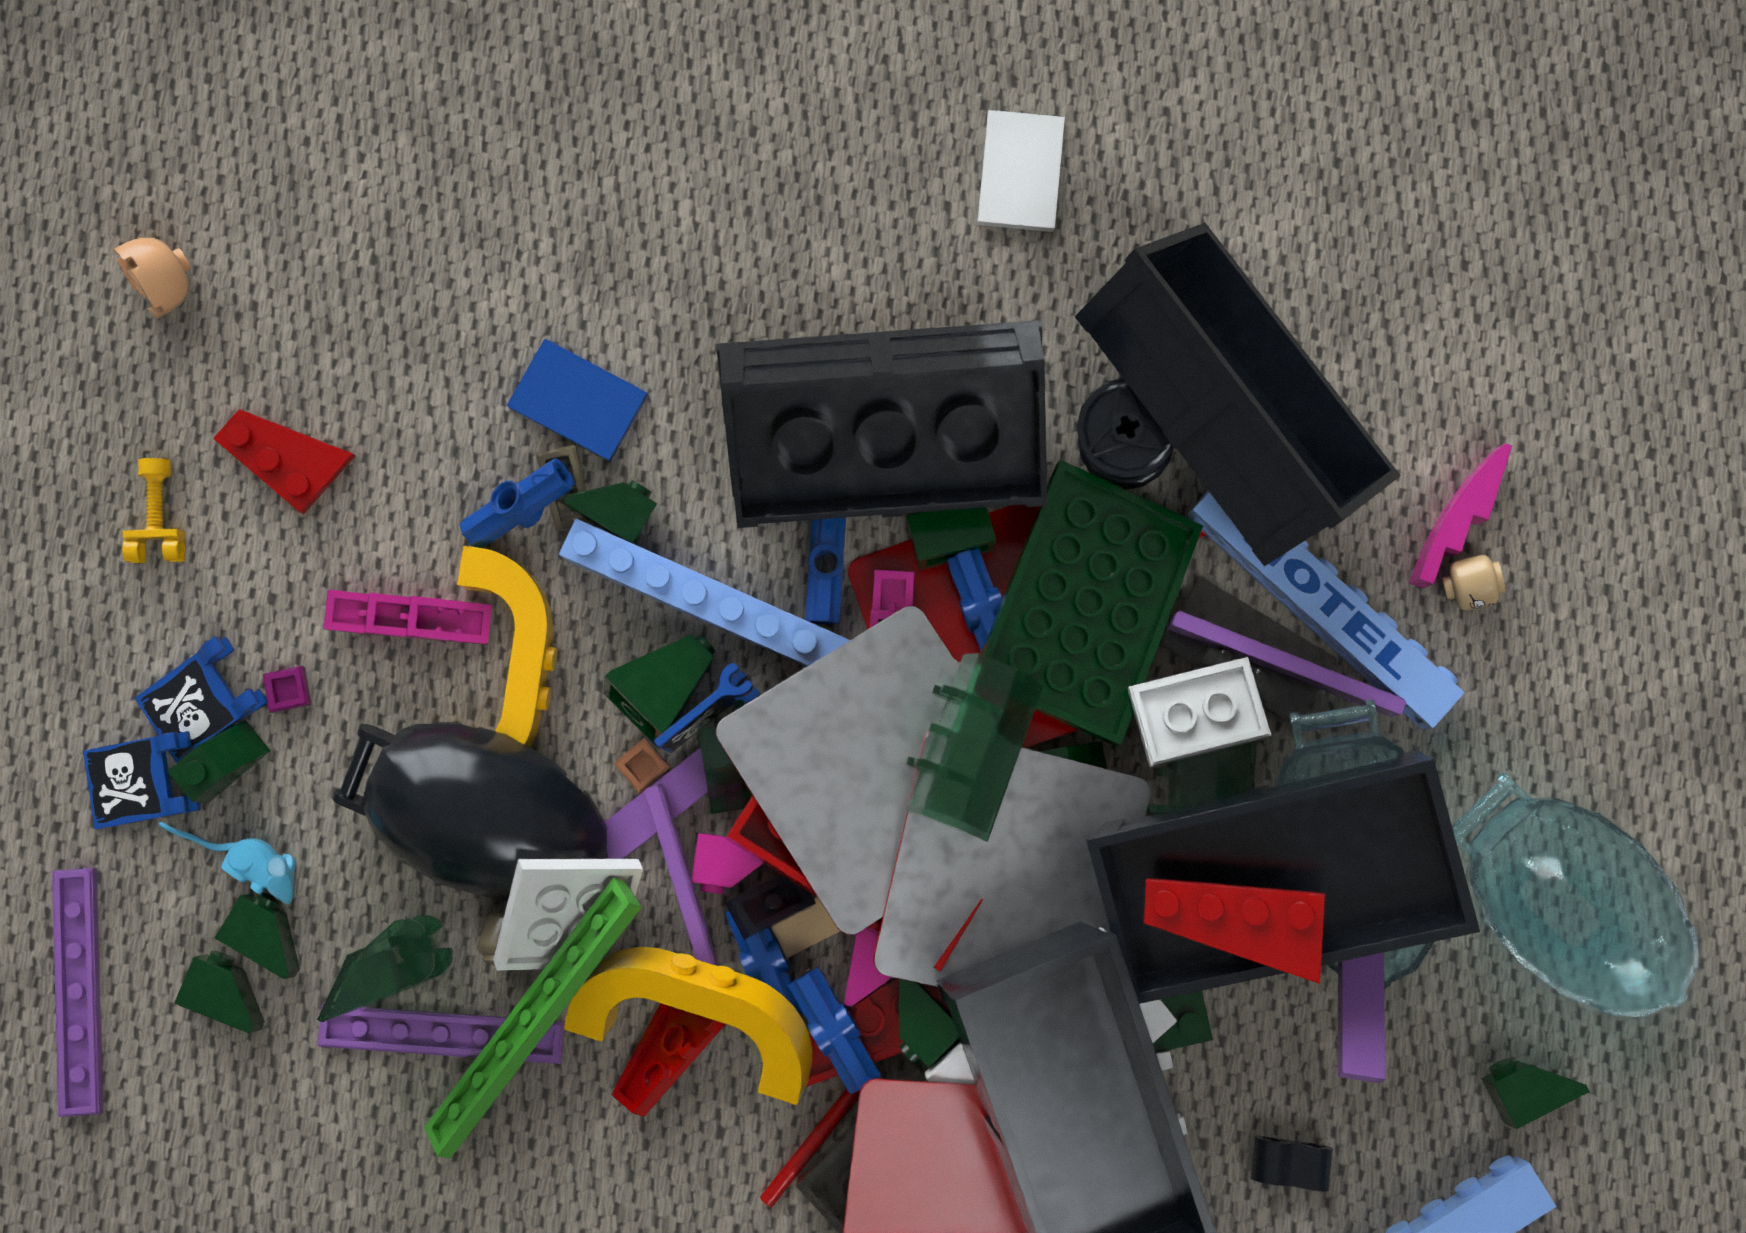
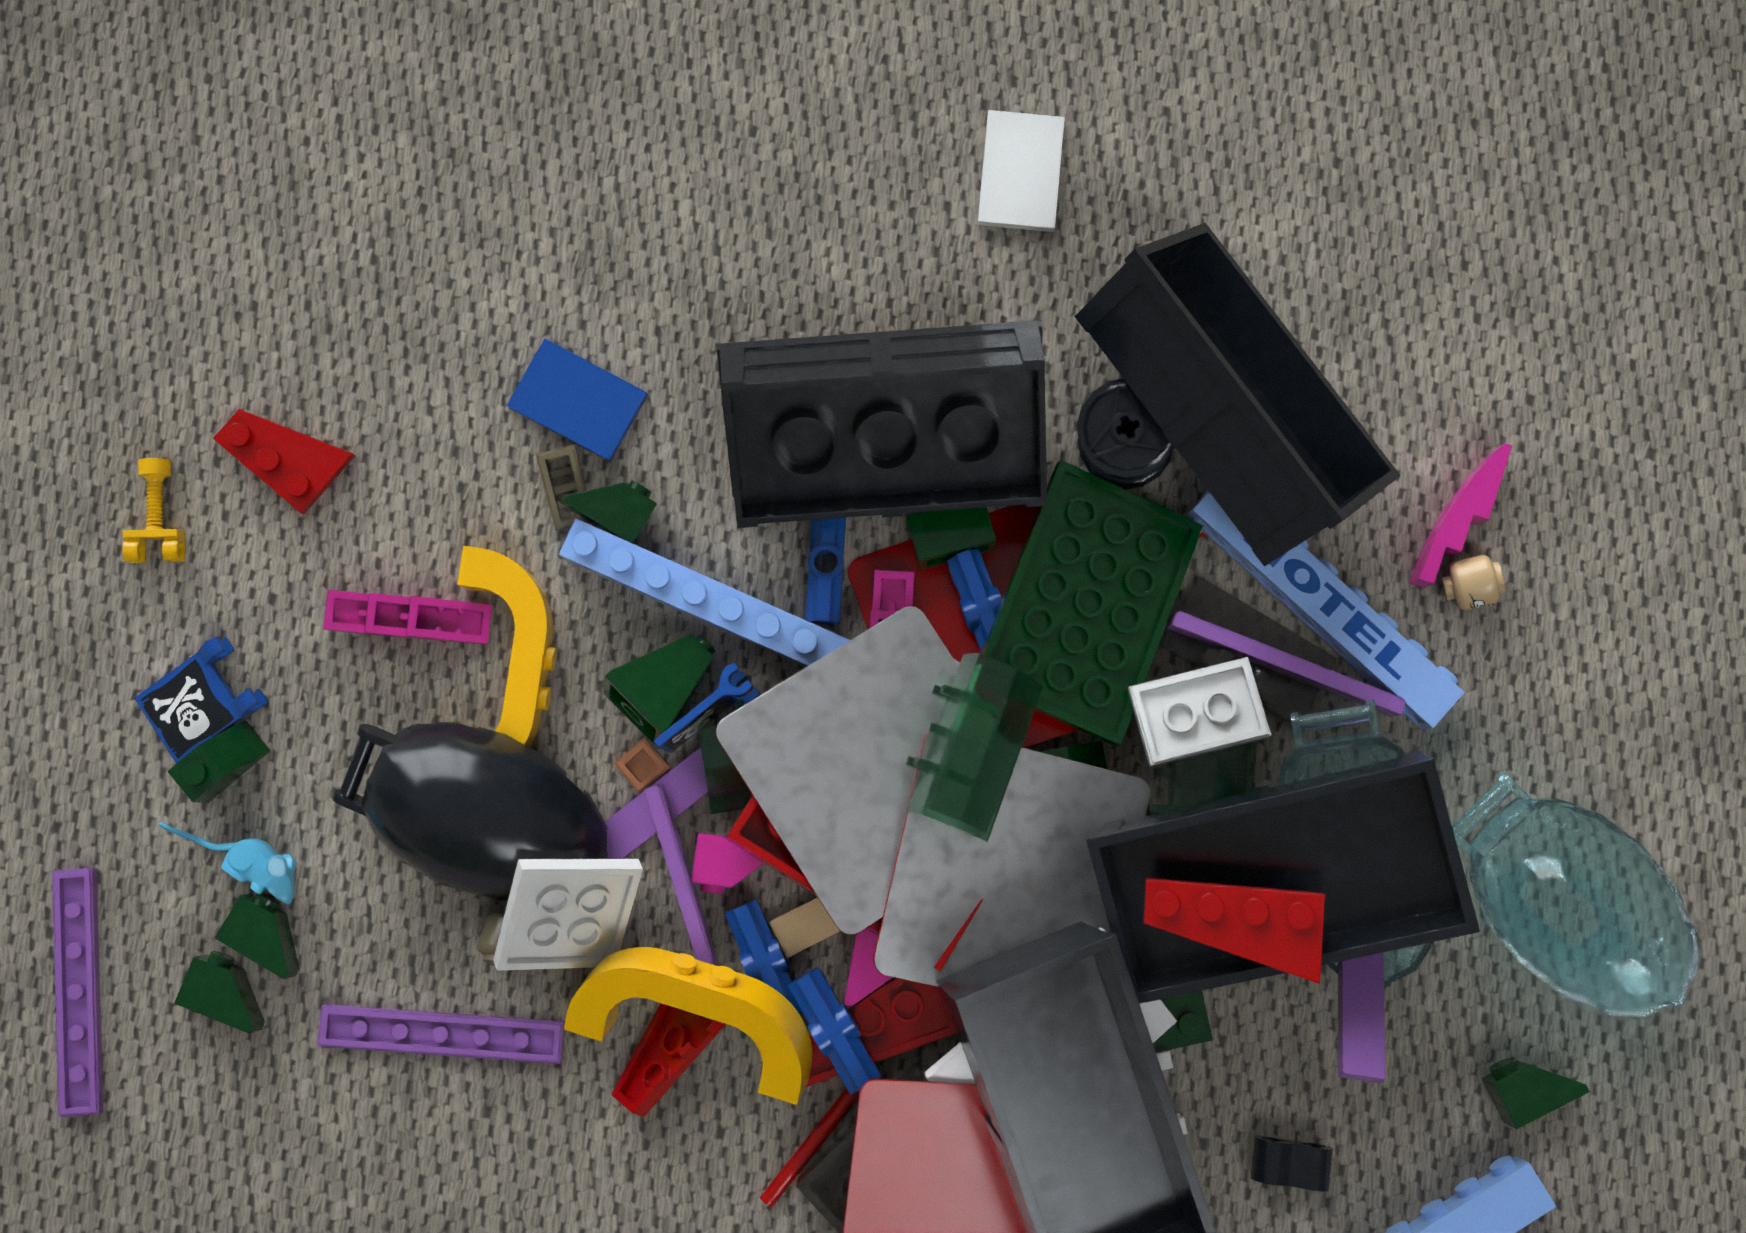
(132, 781): flag -> none
(155, 273): light nougat cylinder -> none
(286, 689): magenta tile -> none
(388, 965): clear green piece -> none
(517, 504): blue piece -> none
(532, 1017): bright green plate -> none
(768, 905): black plate -> none
(923, 1024): dark green slope -> none

